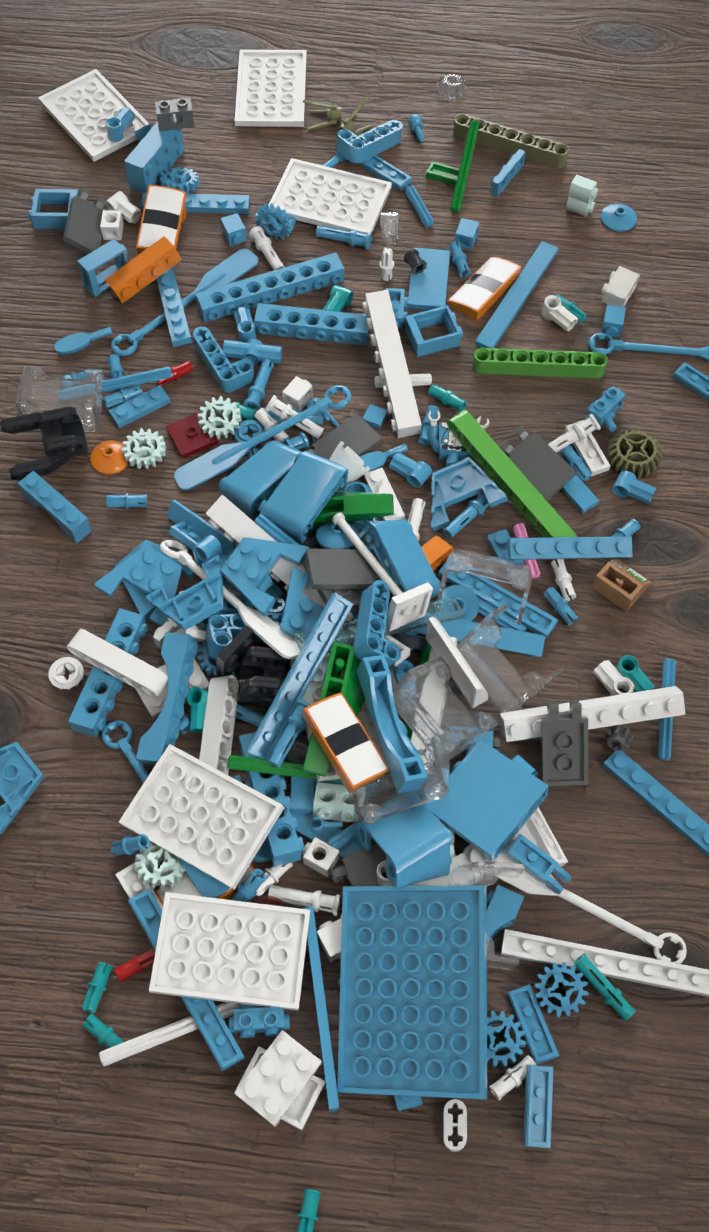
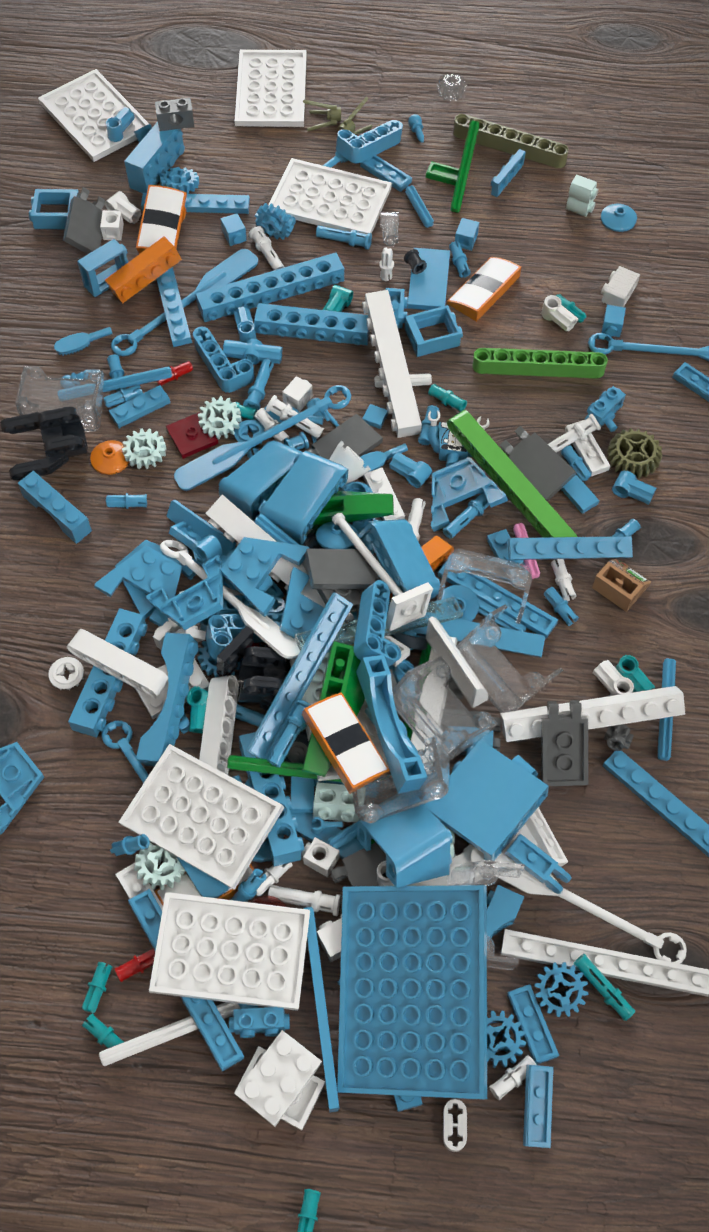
(516, 296): dark azure tile -> none

